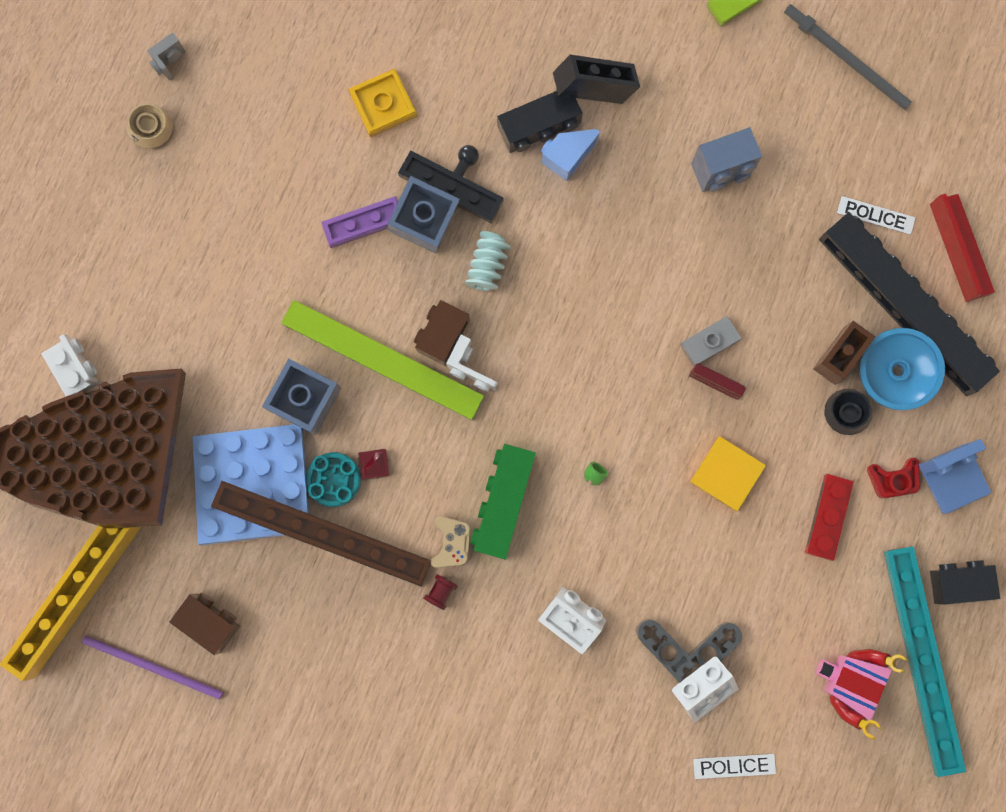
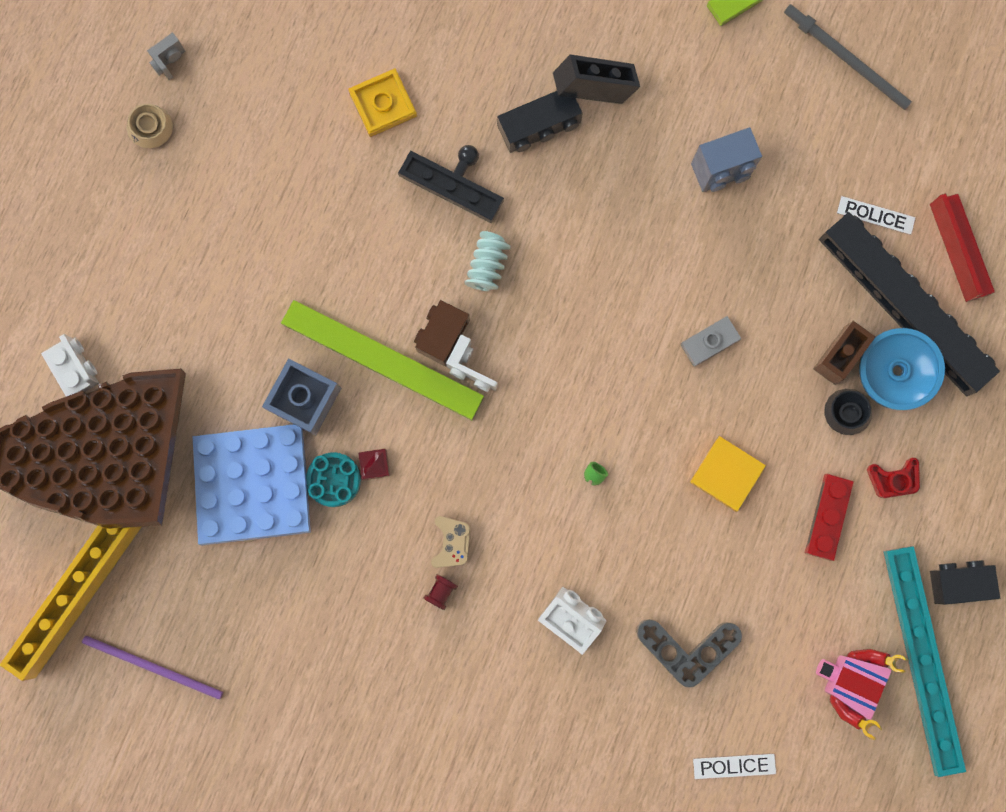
(205, 623): reddish brown brick -> none
(320, 533): reddish brown tile -> none
(359, 222): medium lavender tile -> none
(423, 214): sand blue brick -> none
(504, 501): green brick -> none
(568, 151): light blue slope -> none
(705, 689): white bracket -> none
(717, 381): dark red tile -> none
(956, 476): medium blue bracket -> none

